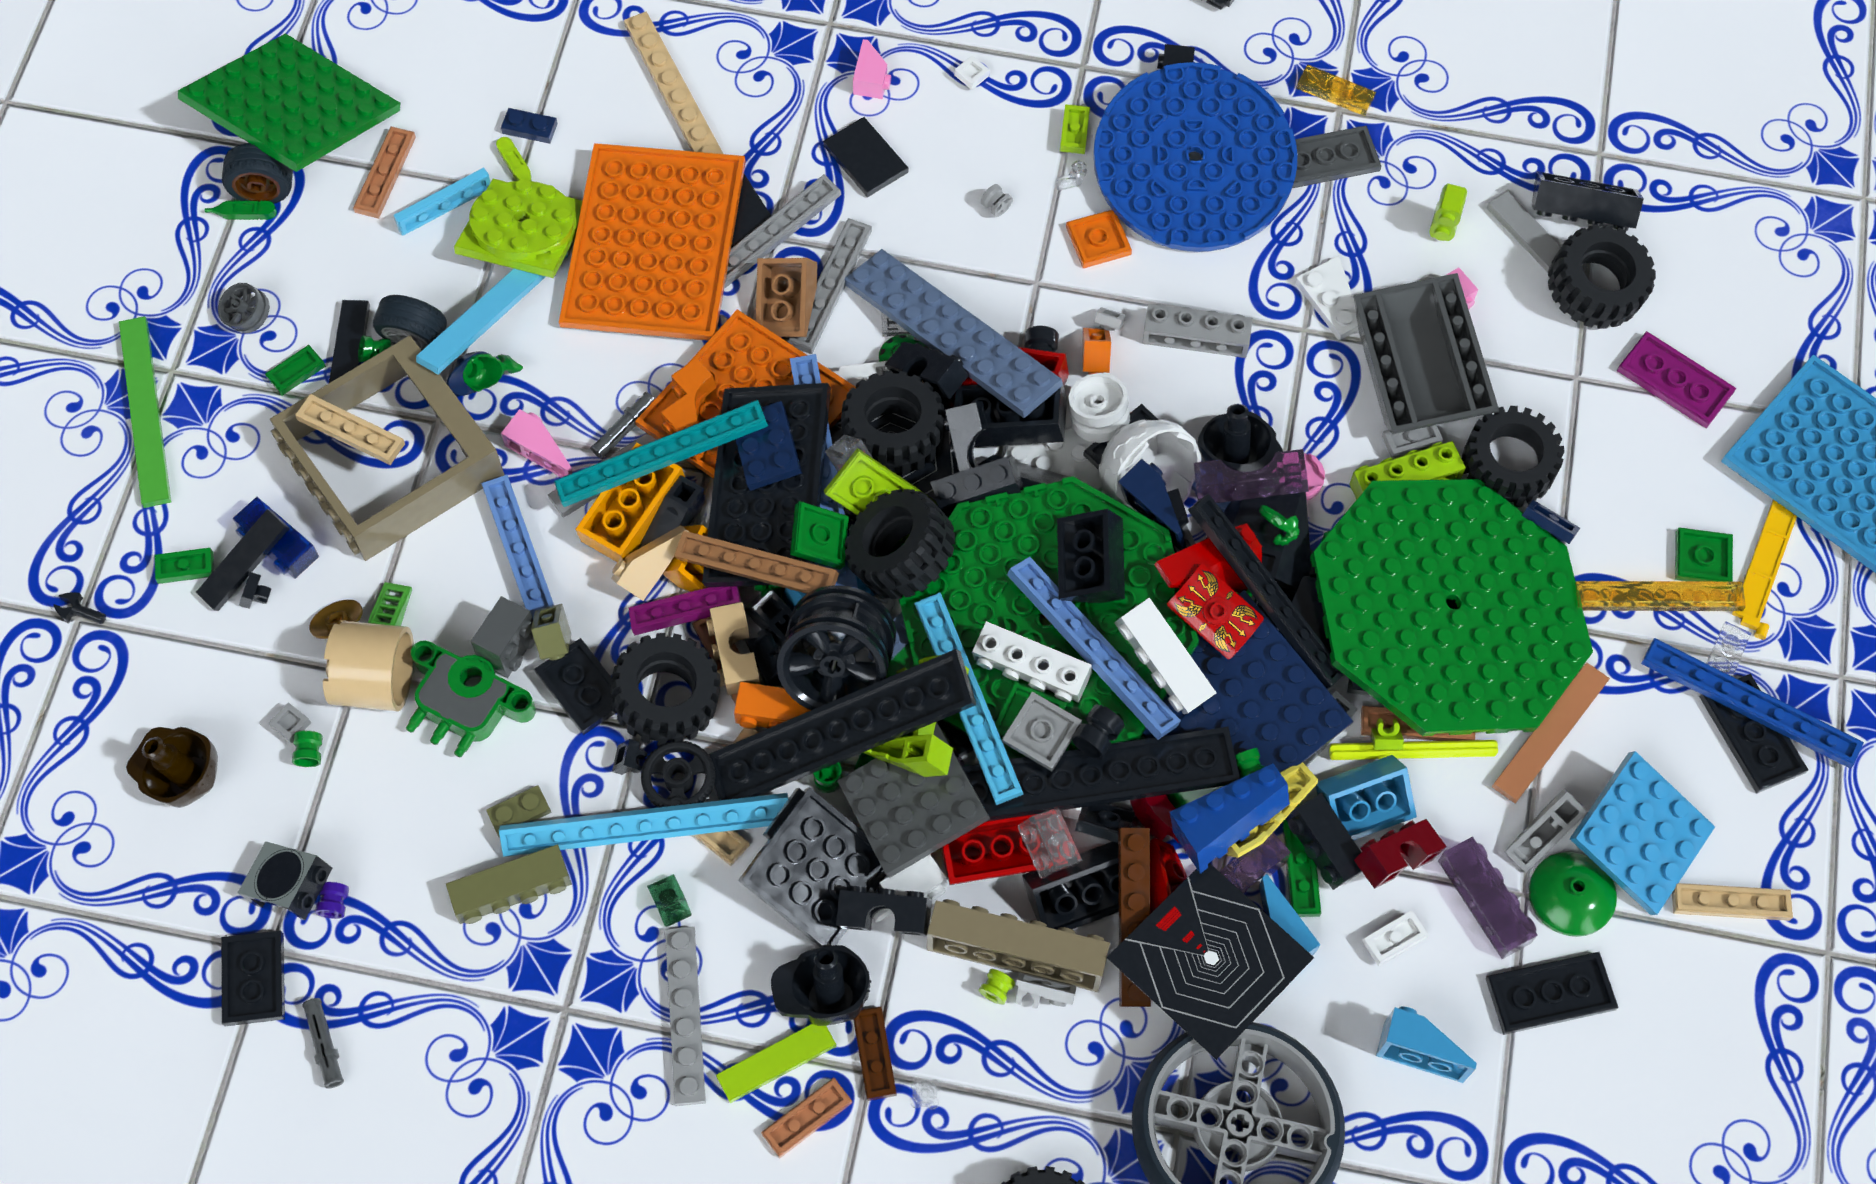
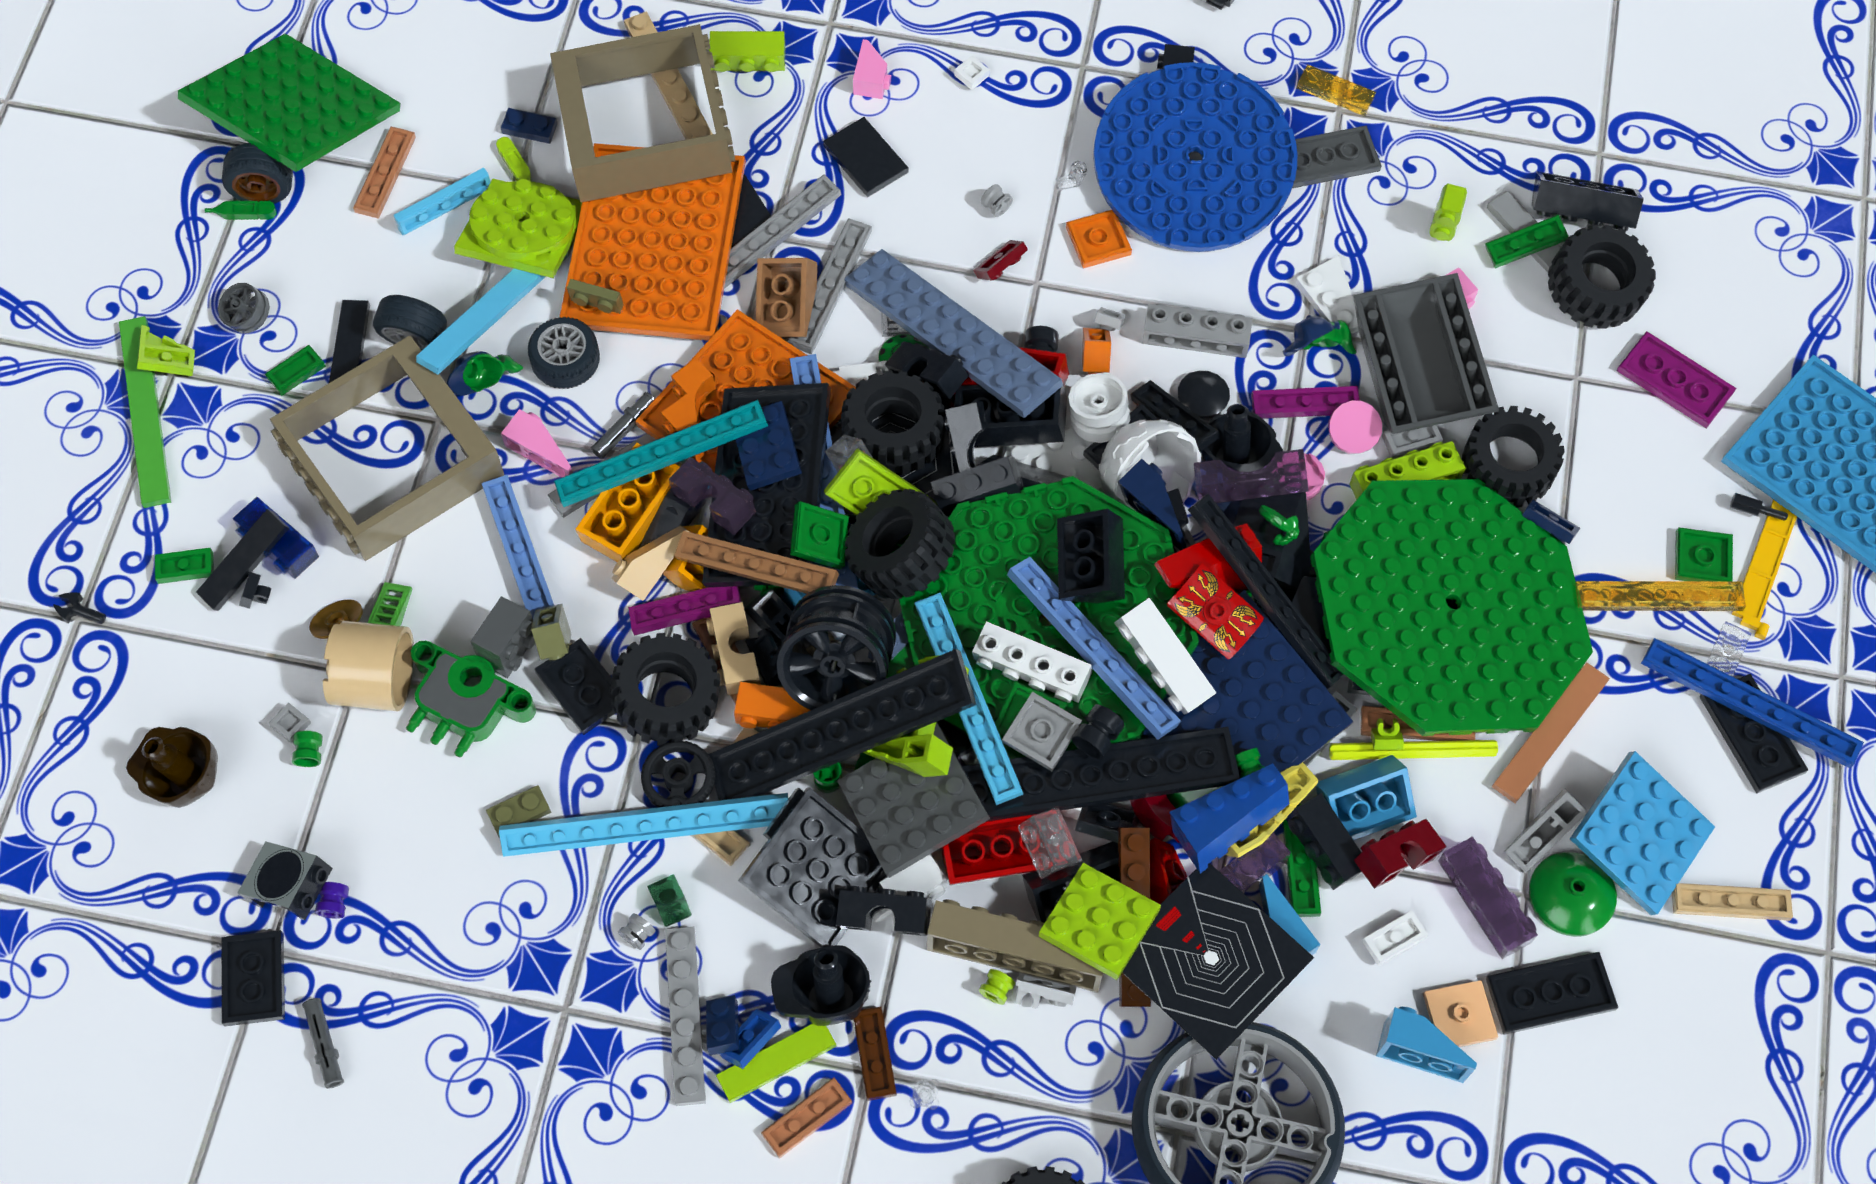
(164, 354): none -> lime wing
(350, 429): tan plate -> none
(369, 348): green wheel -> none
(508, 885): olive brick -> none
(563, 352): none -> black wheel
(595, 296): none -> olive plate
(626, 757): black tile -> none
(636, 931): none -> light grey wheel
(651, 165): none -> dark tan door
(697, 481): none -> clear purple arch
(722, 1025): none -> dark blue plate
(748, 50): none -> lime brick
(752, 1037): none -> blue plate
(1007, 255): none -> dark red plate
(1074, 129): lime plate -> none
(1099, 921): none -> lime plate
(1168, 408): none -> black tile
(1204, 393): none -> black dish
(1301, 401): none -> magenta plate
(1322, 333): none -> hair
(1355, 427): none -> bright pink tile
(1462, 1013): none -> light nougat plate
(1526, 241): none -> green tile
(1754, 507): none -> black axle

